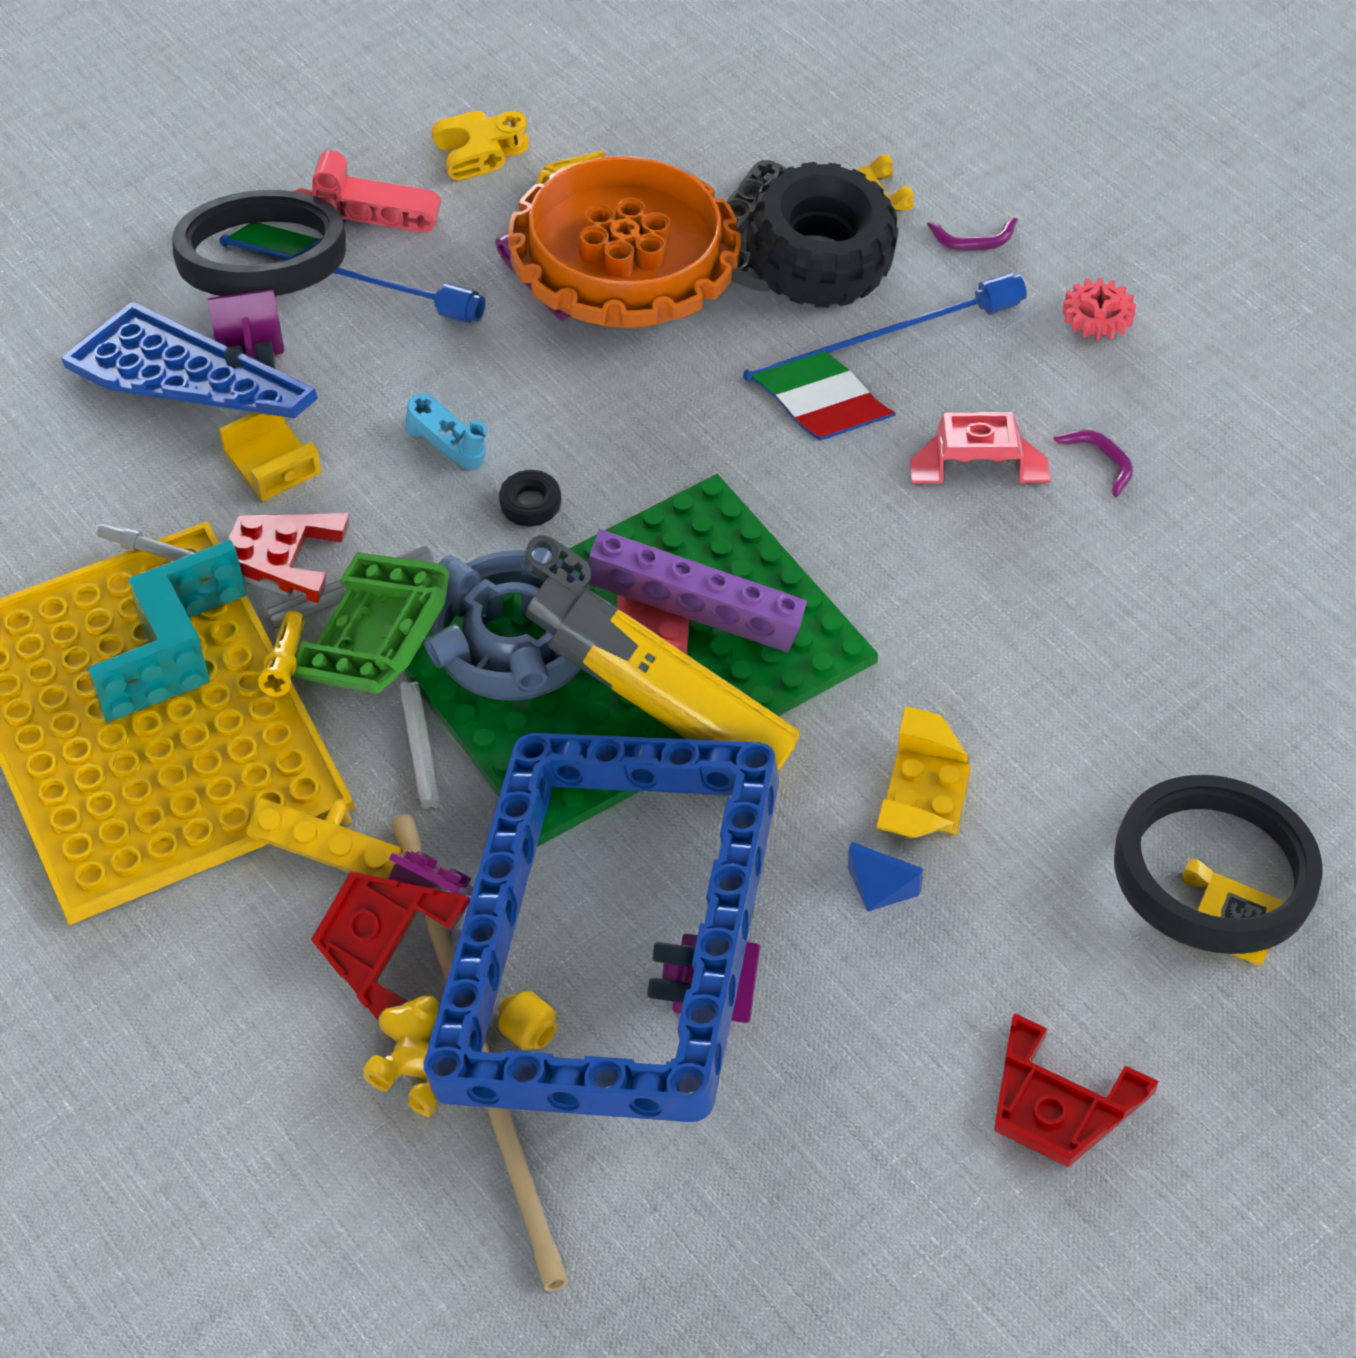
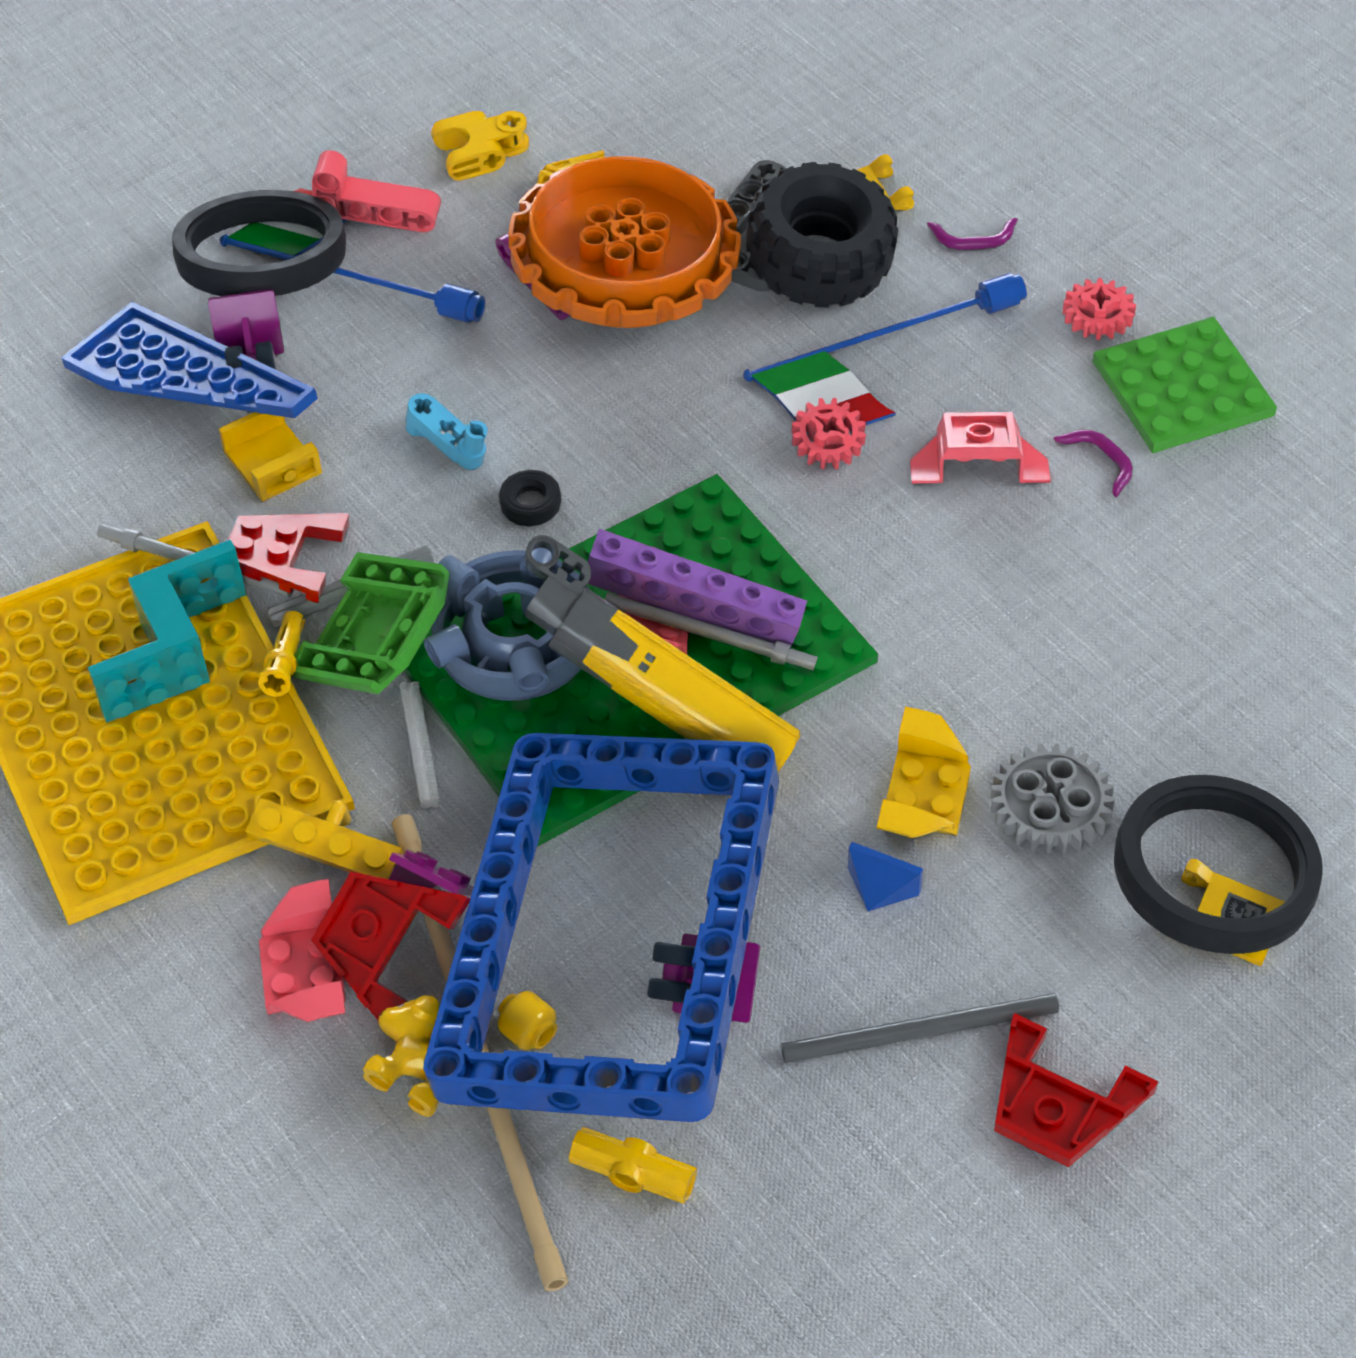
(293, 968): none -> coral piece
(633, 1165): none -> yellow piece
(778, 652): none -> light grey bar
(829, 436): none -> coral gear
(918, 1028): none -> dark grey piece
(1081, 787): none -> light grey gear
(1183, 384): none -> bright green plate

